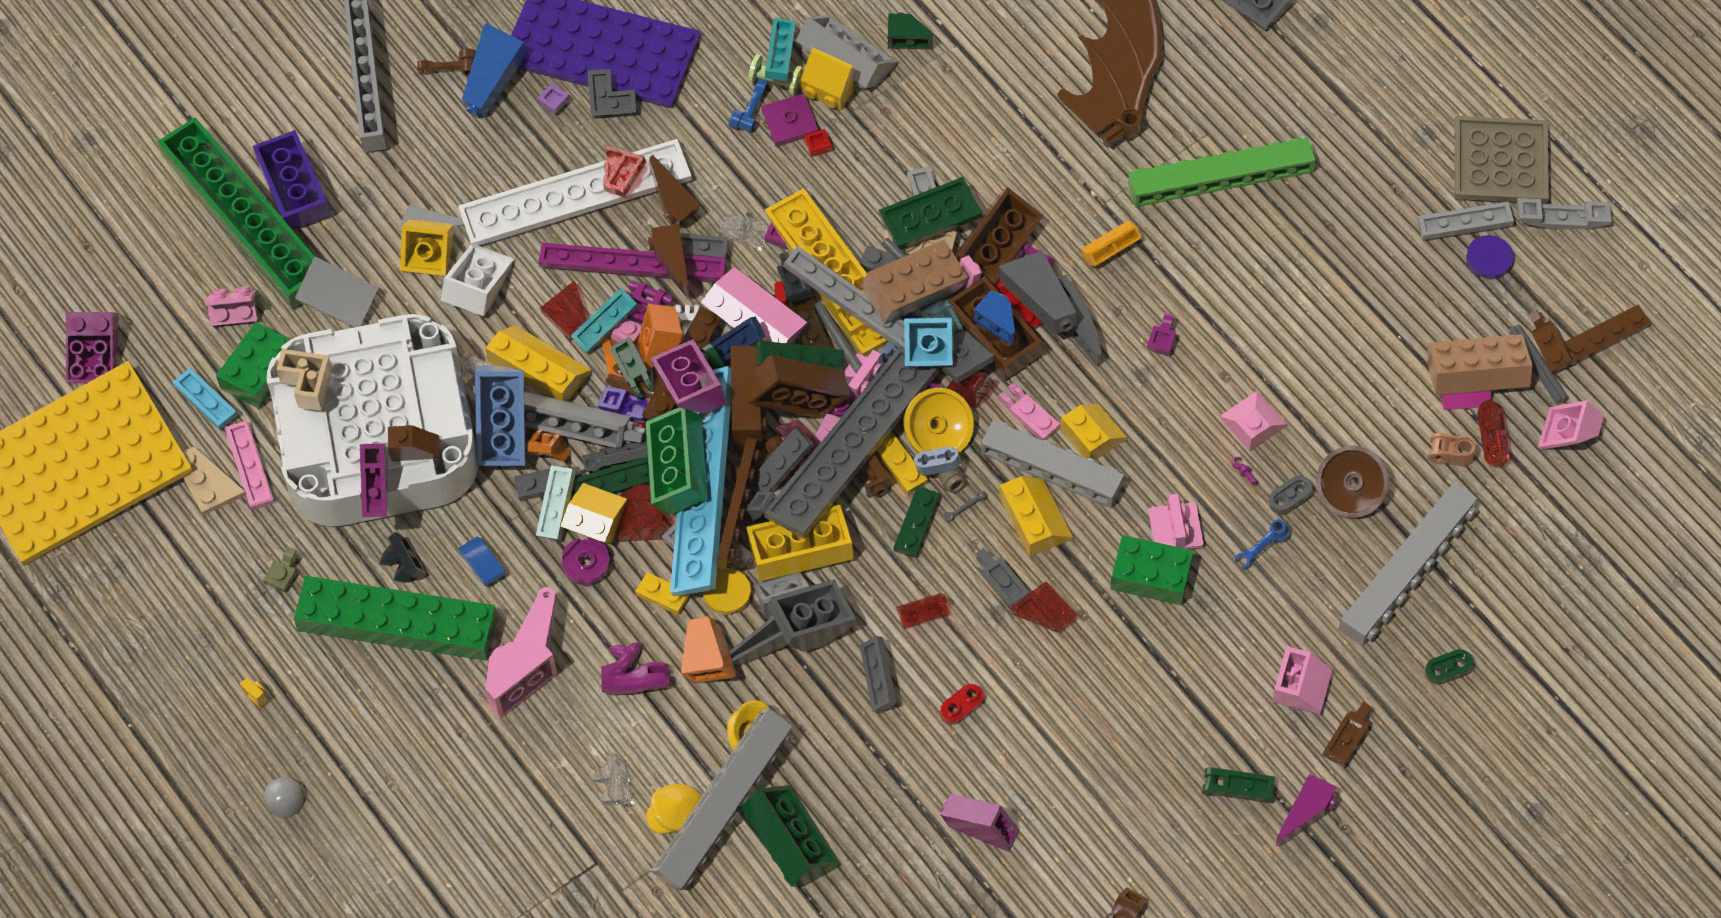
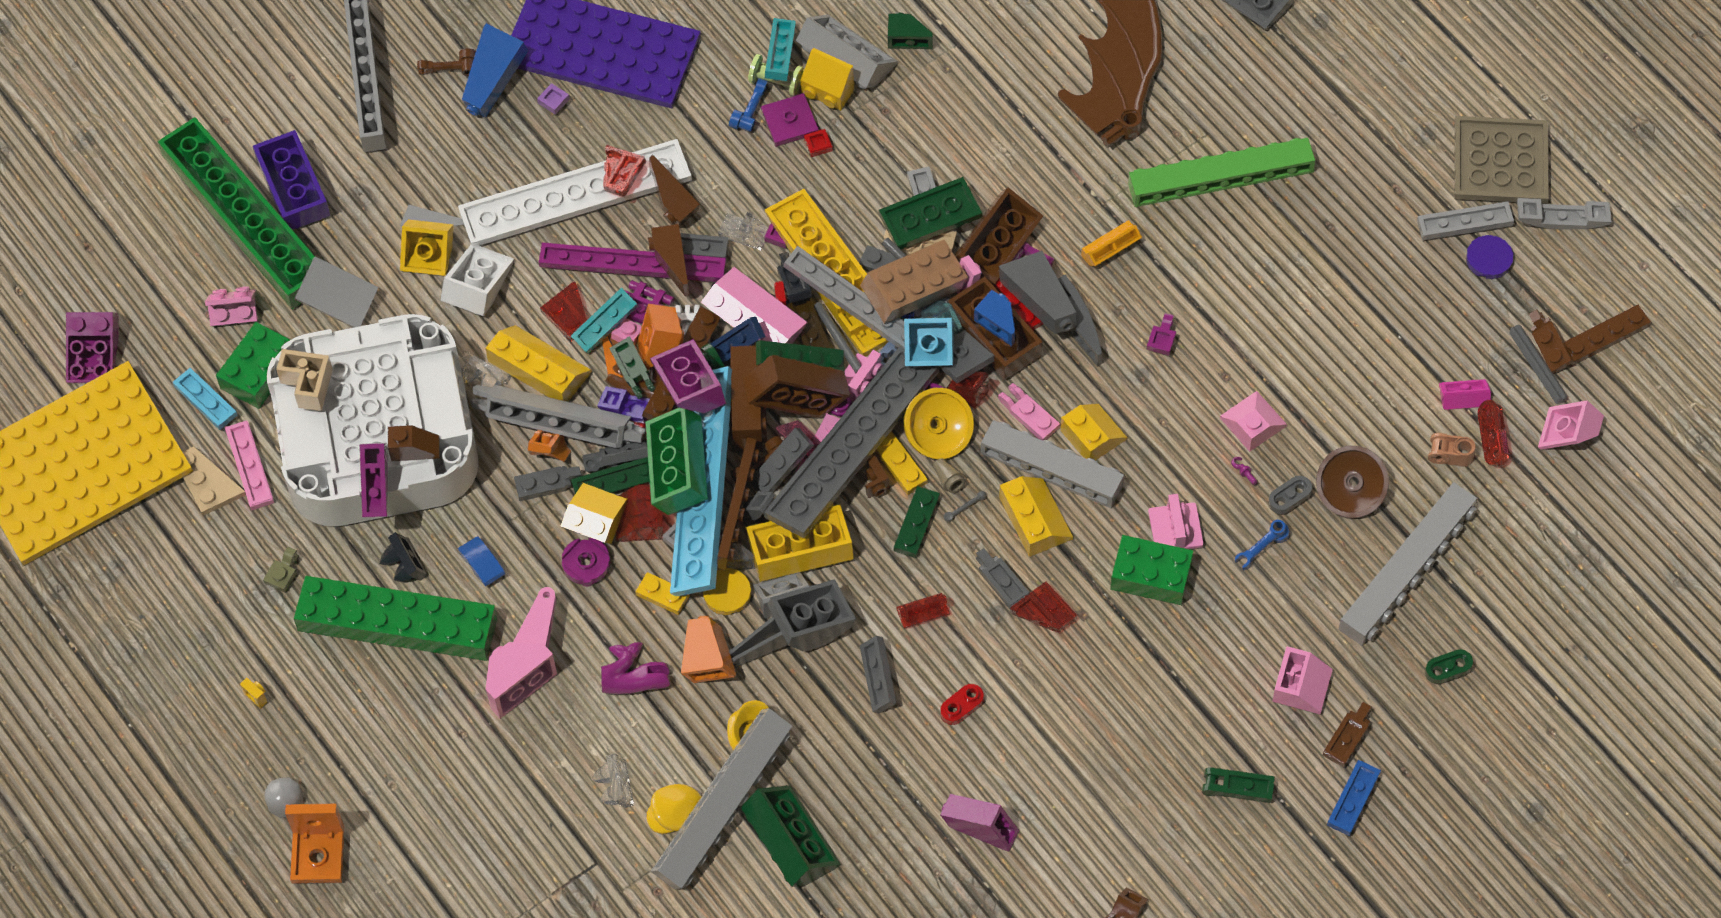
(316, 830): none -> orange bracket
(499, 416): medium blue slope -> none
(555, 502): light aqua plate -> none
(604, 101): dark grey plate -> none
(937, 461): sand blue beam -> none
(1308, 808): magenta slope -> none
(1353, 797): none -> blue plate
(1479, 364): medium nougat brick -> none

